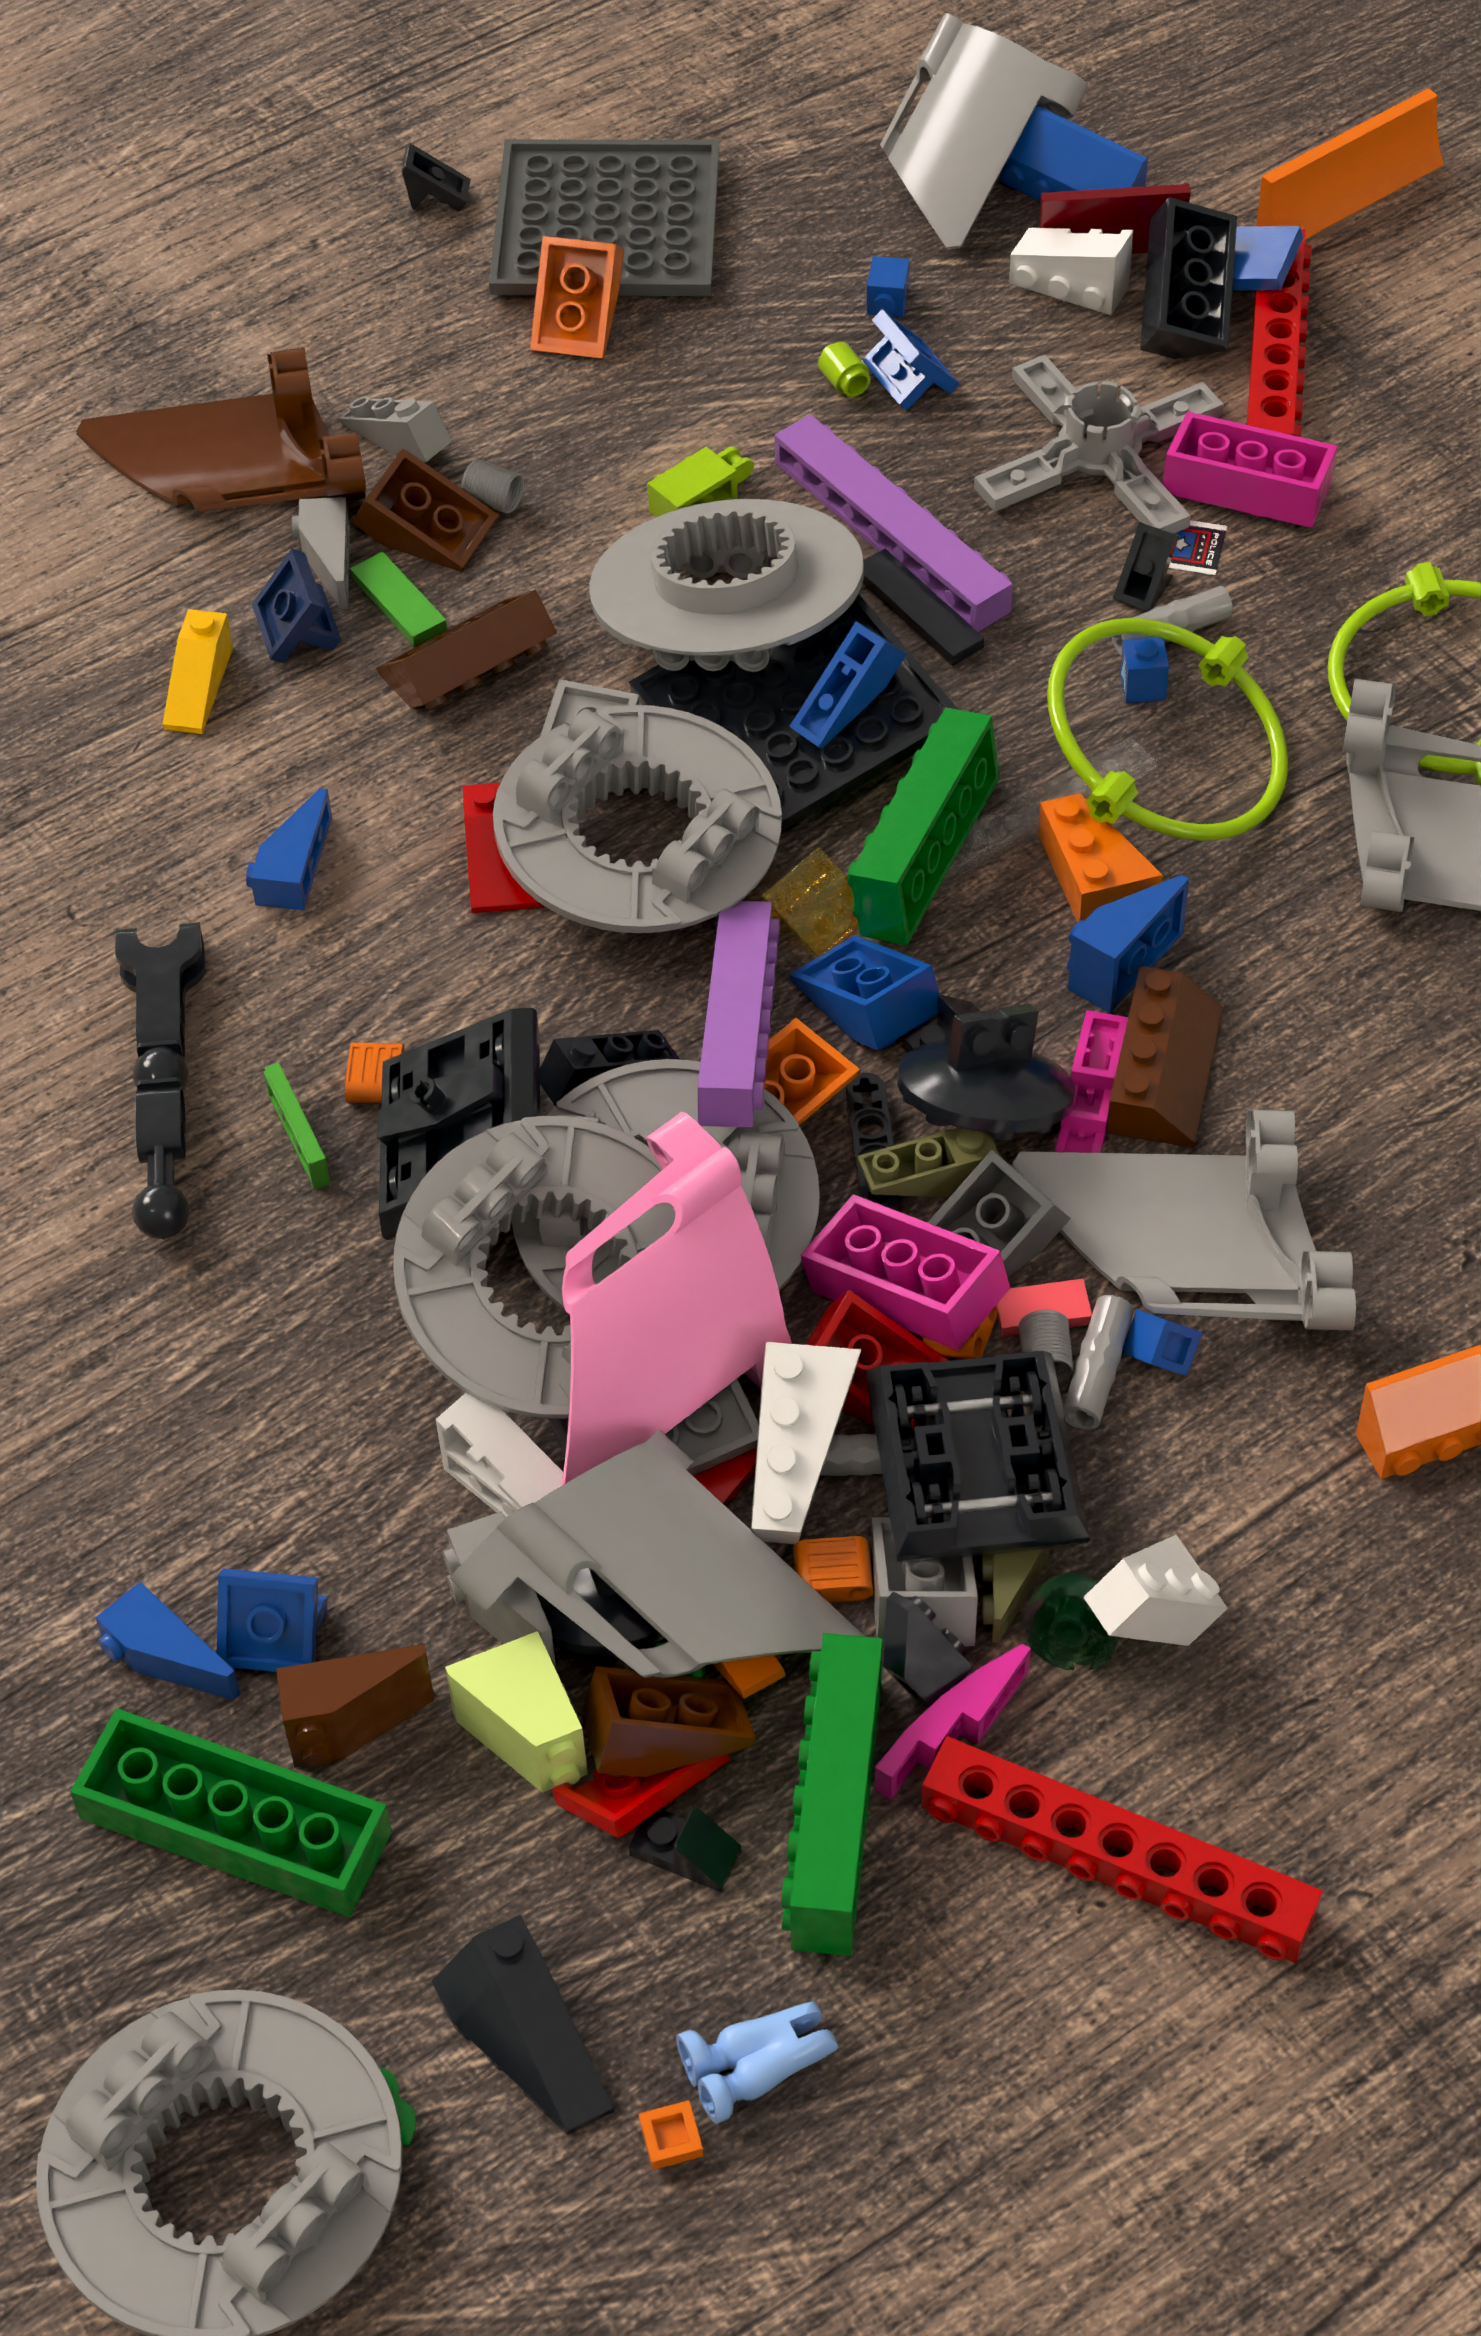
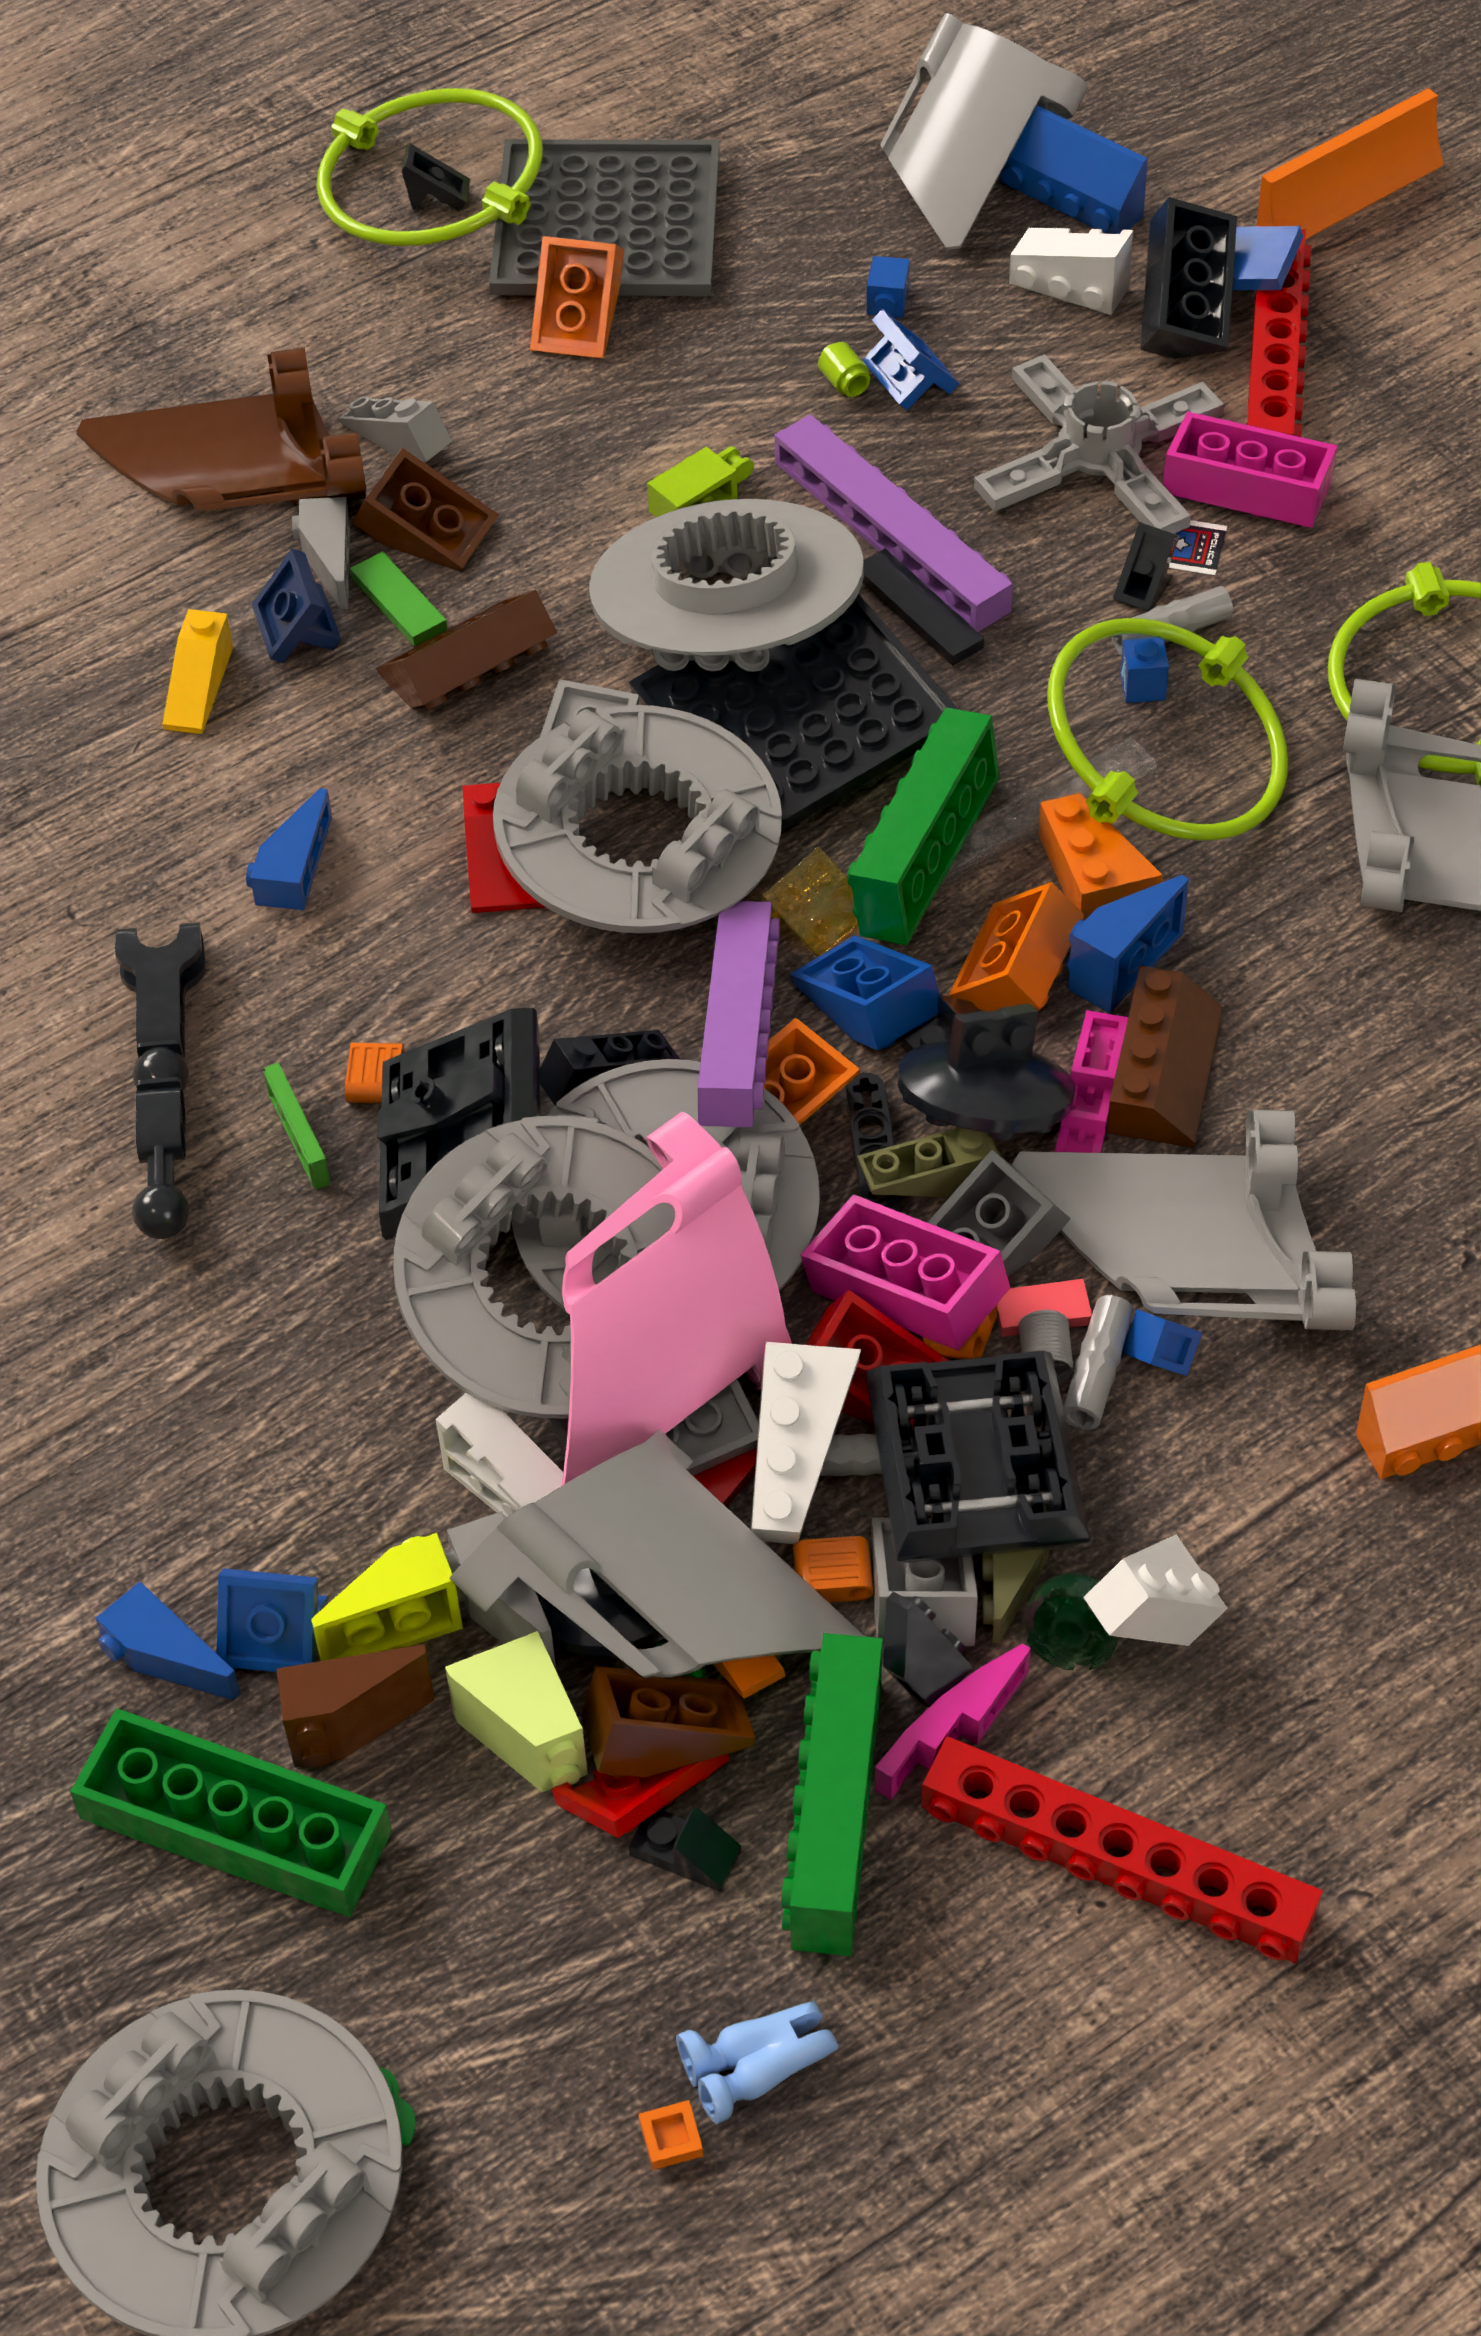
(392, 1603): none -> neon yellow slope
(493, 485): light grey piece -> none
(499, 199): none -> lime piece
(513, 2012): black wedge -> none
(848, 684): blue slope -> none
(1018, 950): none -> orange slope
(1109, 210): dark red tile -> none

